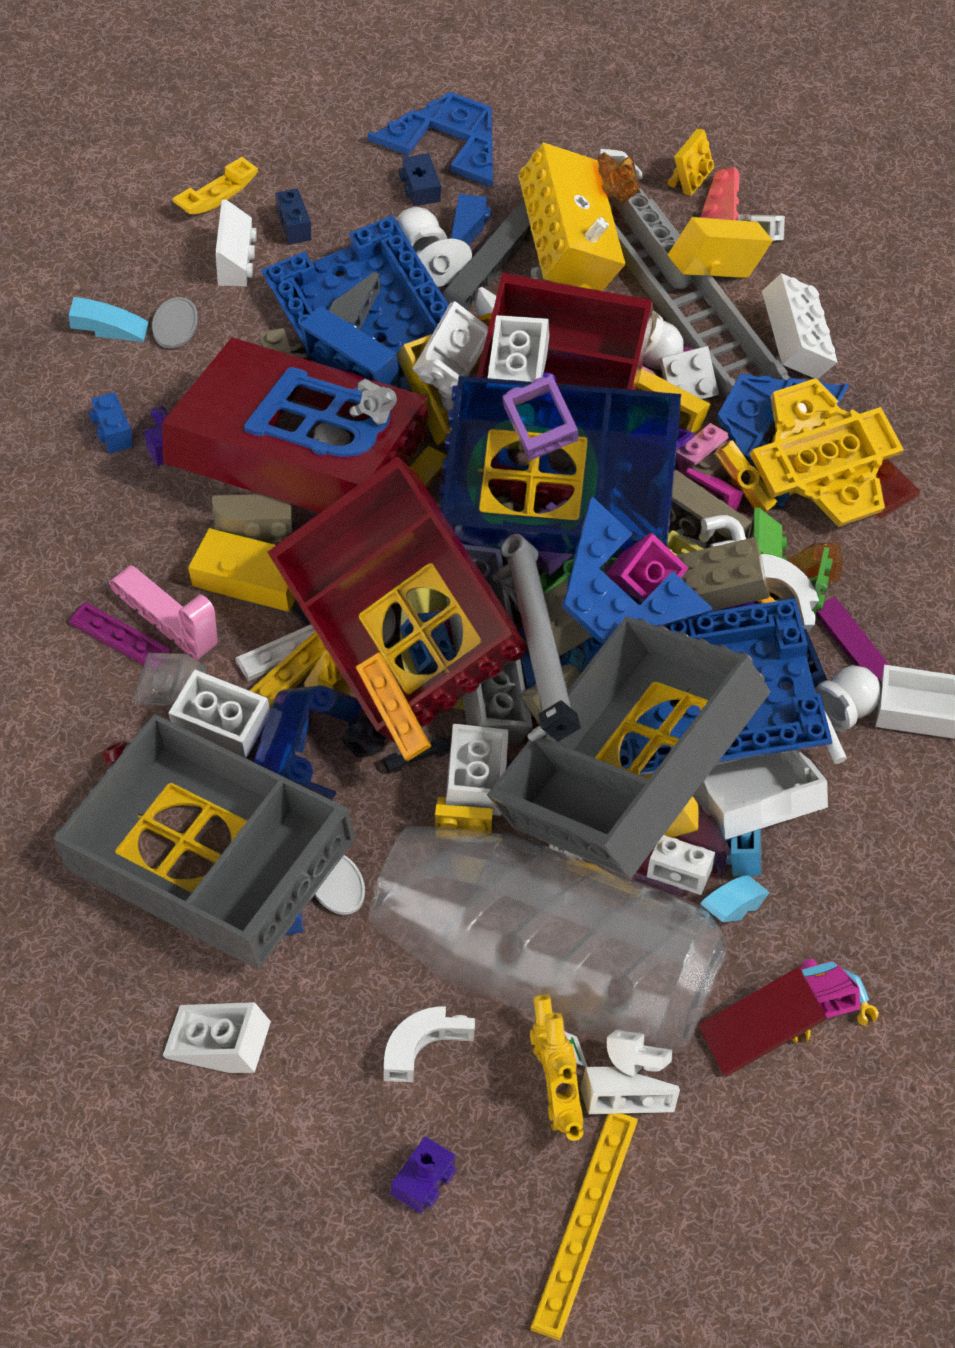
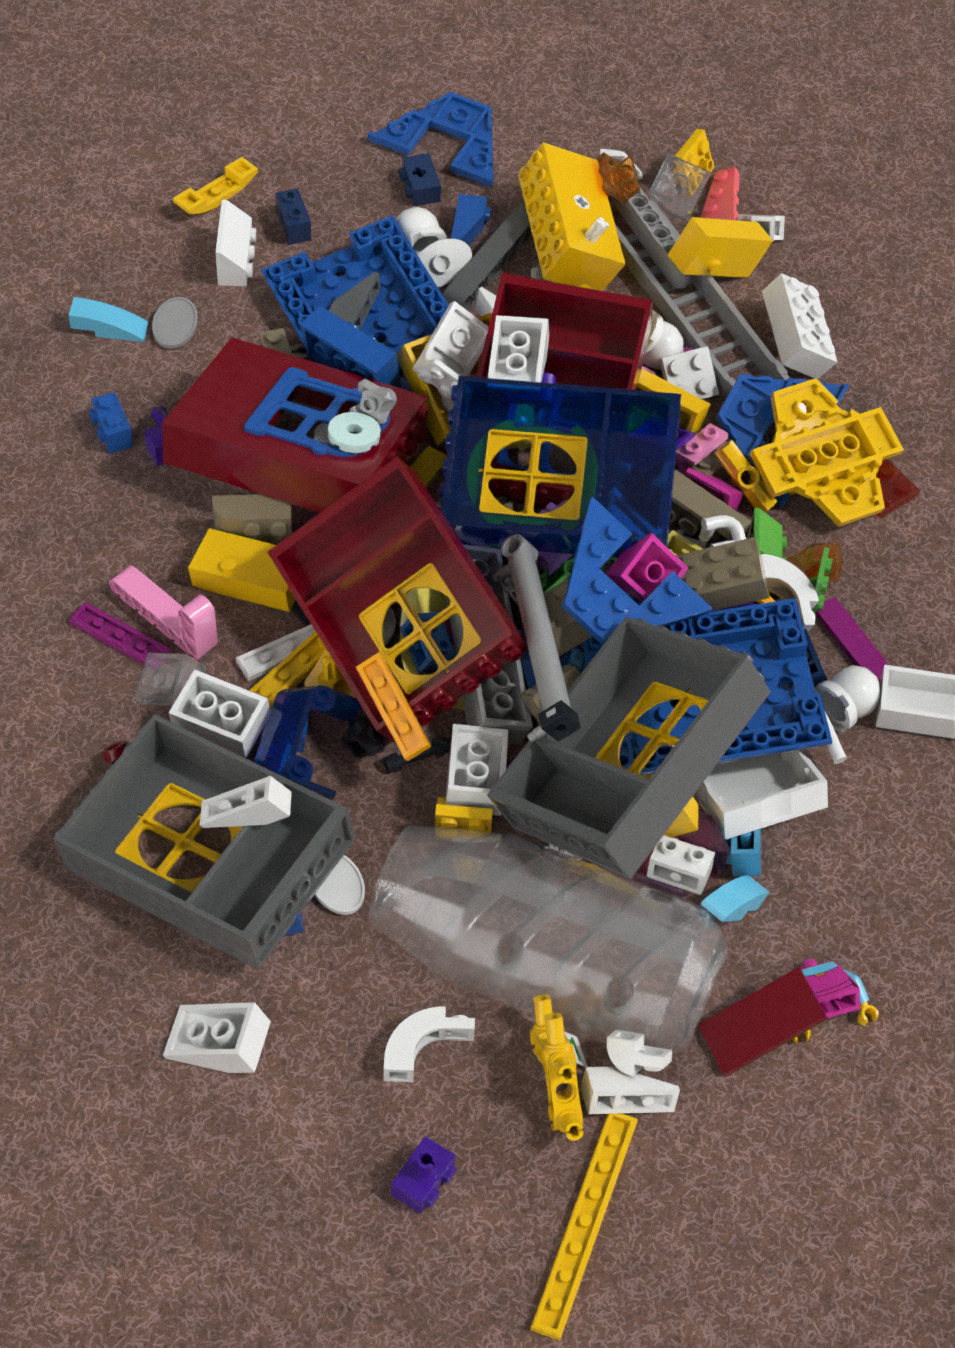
(247, 805): none -> white slope
(364, 425): none -> light aqua tile
(549, 440): medium lavender window -> none
(679, 187): none -> clear slope

